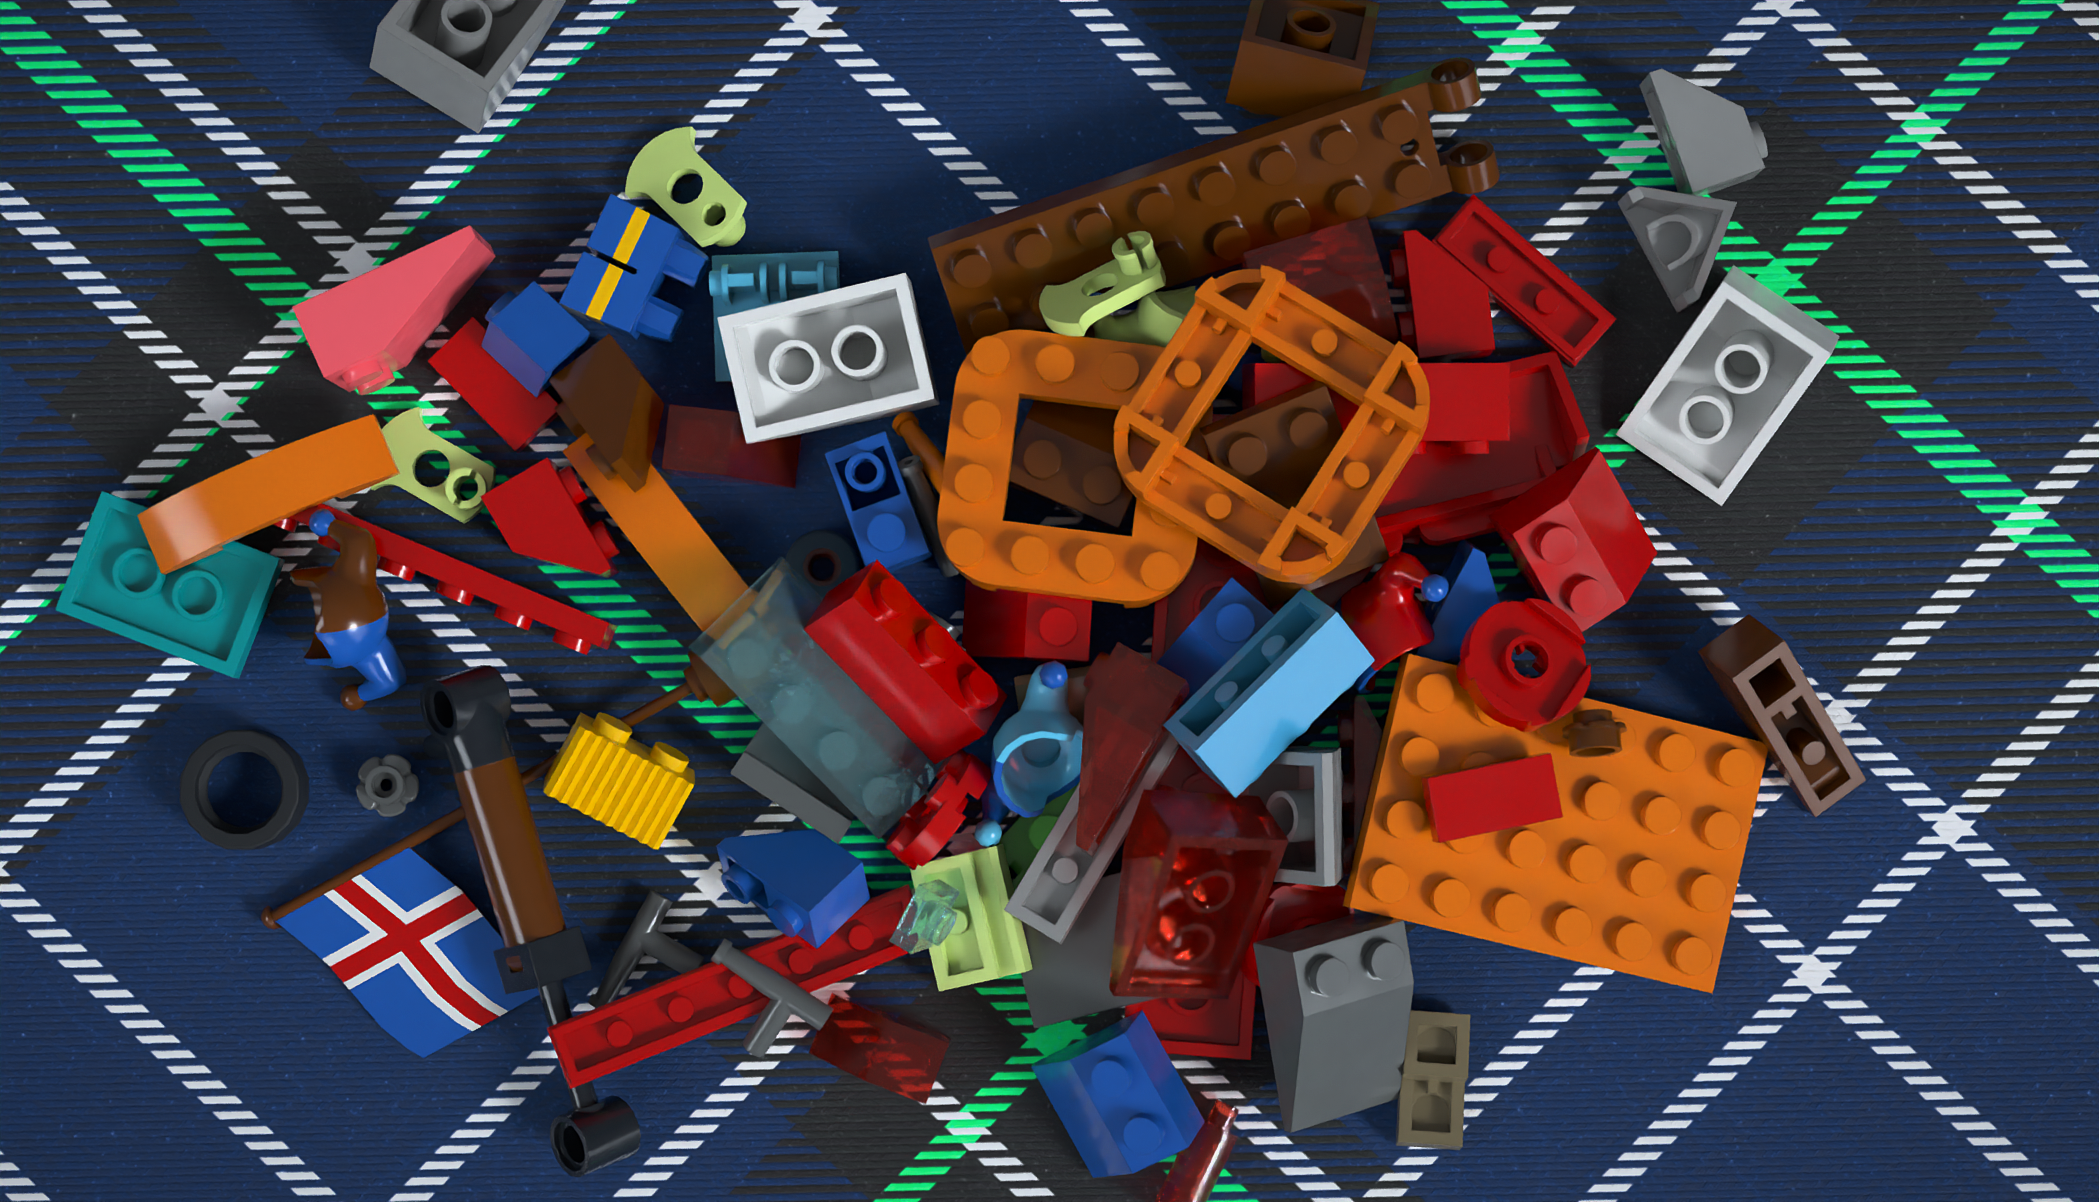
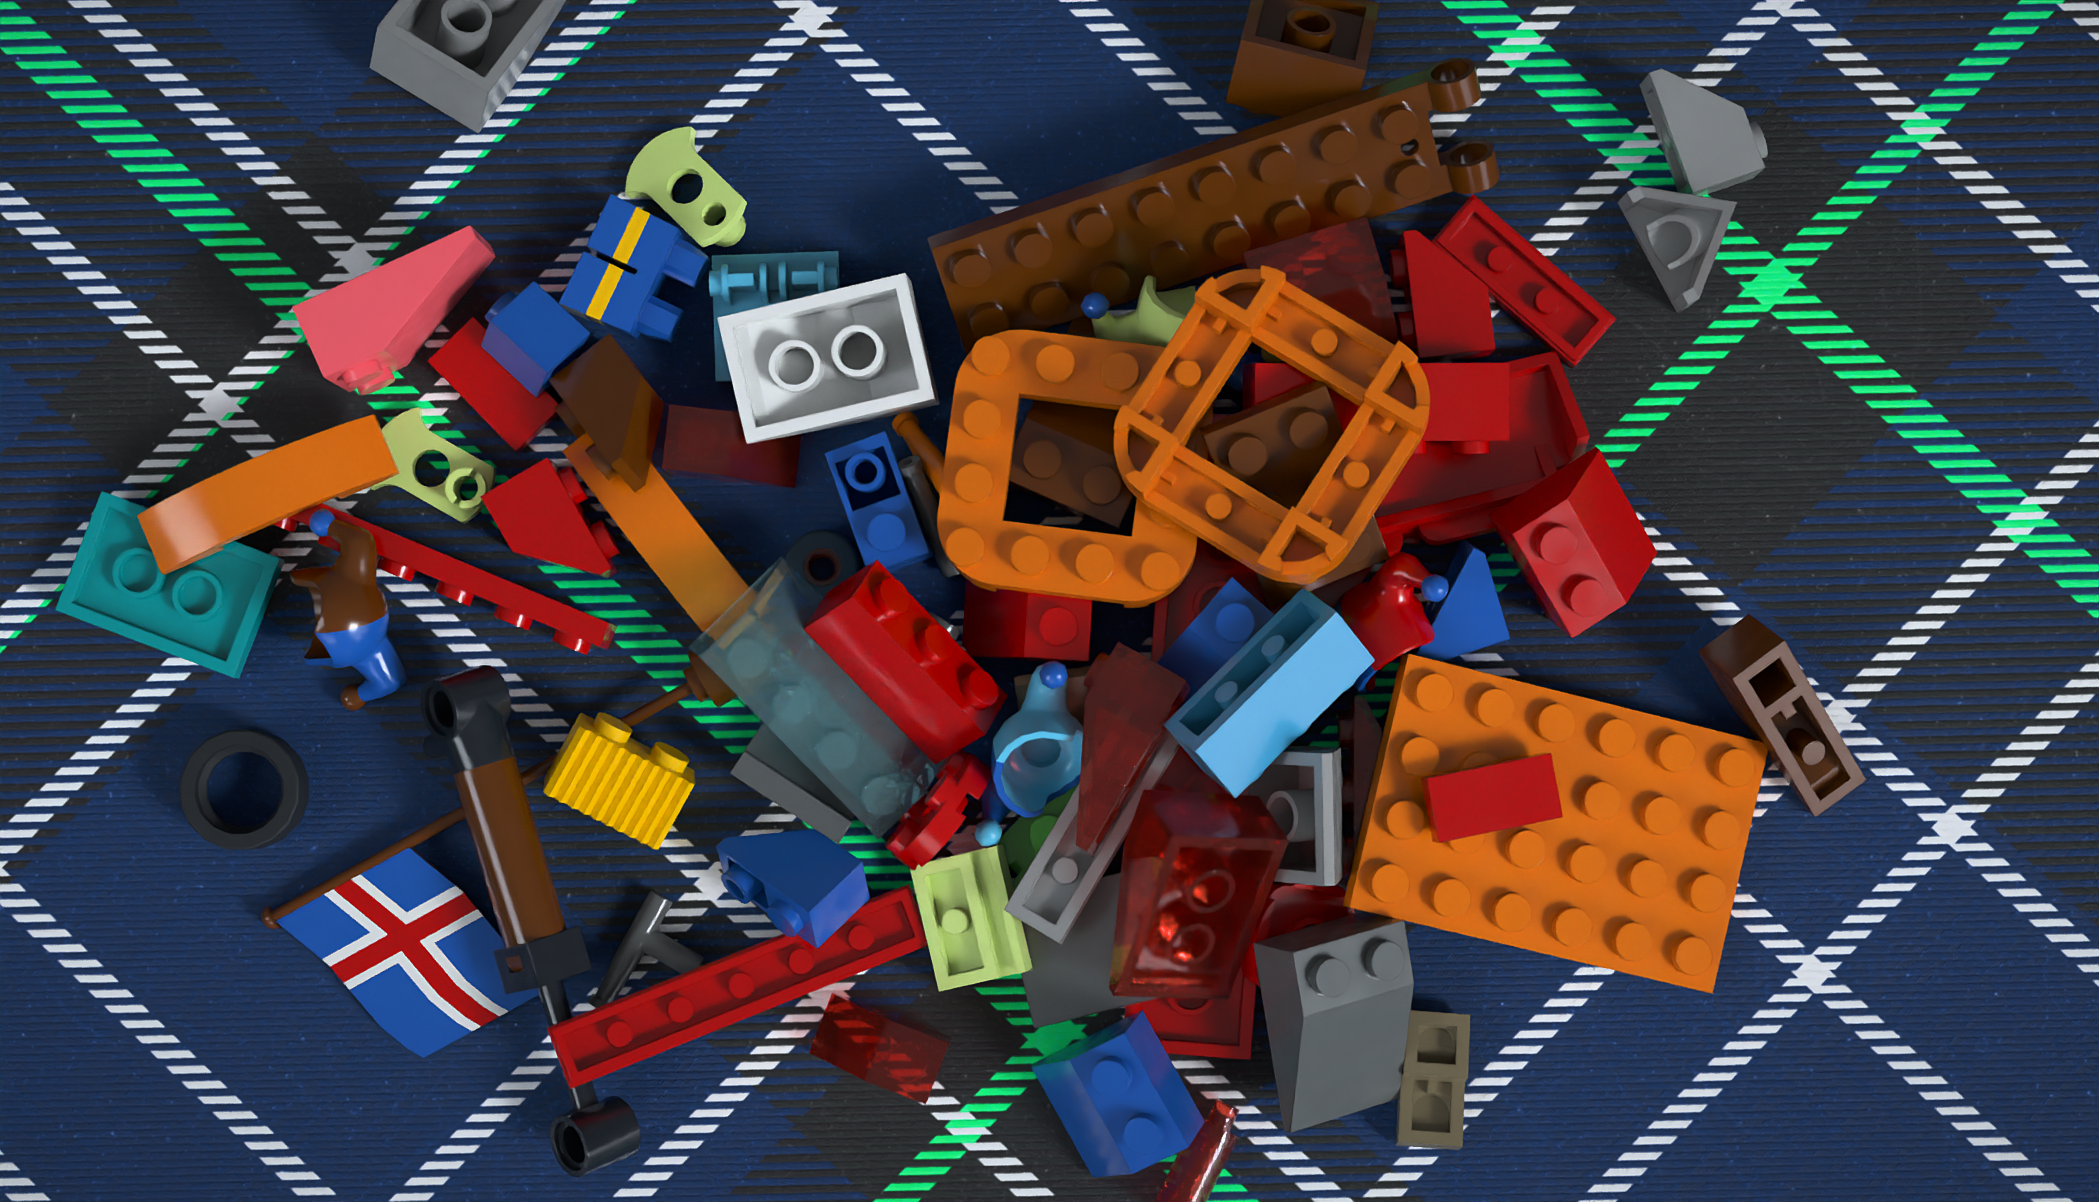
(404, 787): dark grey plate -> none
(783, 994): dark grey piece -> none
(927, 917): clear light blue plate -> none
(1133, 273): yellowish green piece -> none
(1490, 674): red plate -> none
(1594, 734): reddish brown plate -> none
(1728, 385): white slope -> none

